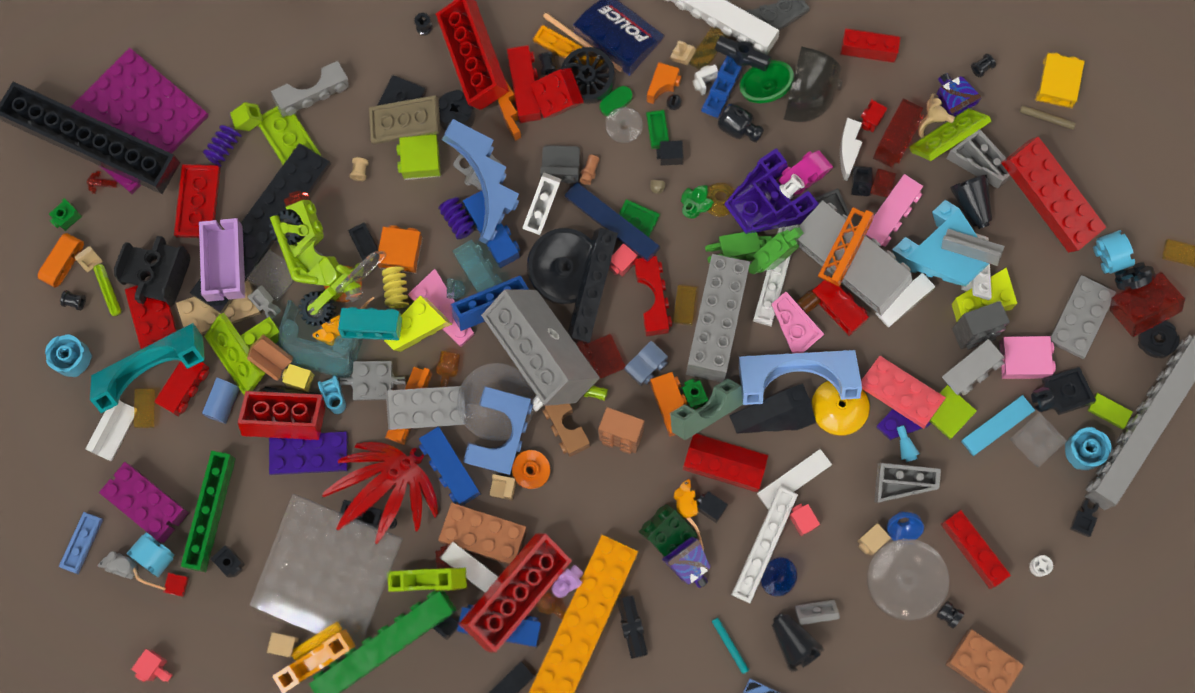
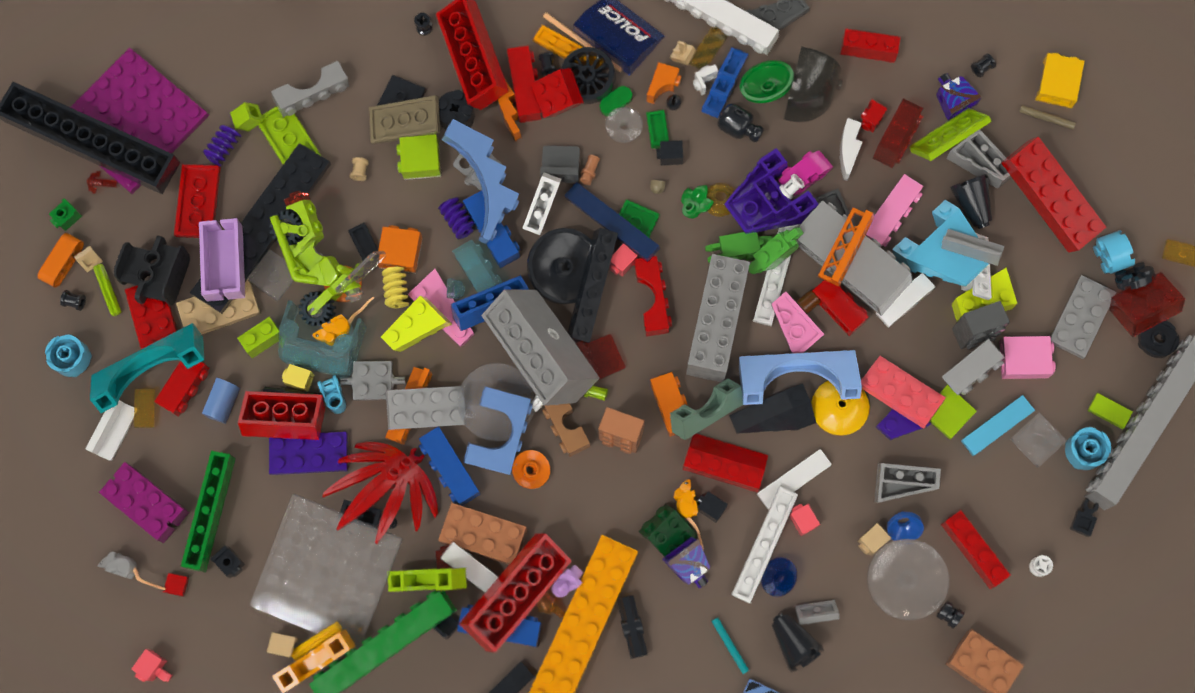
(80, 543): medium blue tile -> none
(150, 555): medium azure brick -> none
(233, 353): lime tile -> none
(263, 300): light grey plate -> none
(269, 357): nougat panel -> none
(370, 323): teal brick -> none
(447, 366): clear orange piece -> none
(502, 487): tan panel -> none
(646, 364): sand blue brick -> none
(684, 305): clear yellow tile -> none
(694, 401): green brick -> none
(743, 53): black piece -> none
(861, 181): black bracket -> none
(883, 183): clear red brick -> none
(907, 448): medium azure cone -> none
(935, 114): tan piece -> none
(1063, 392): black plate -> none

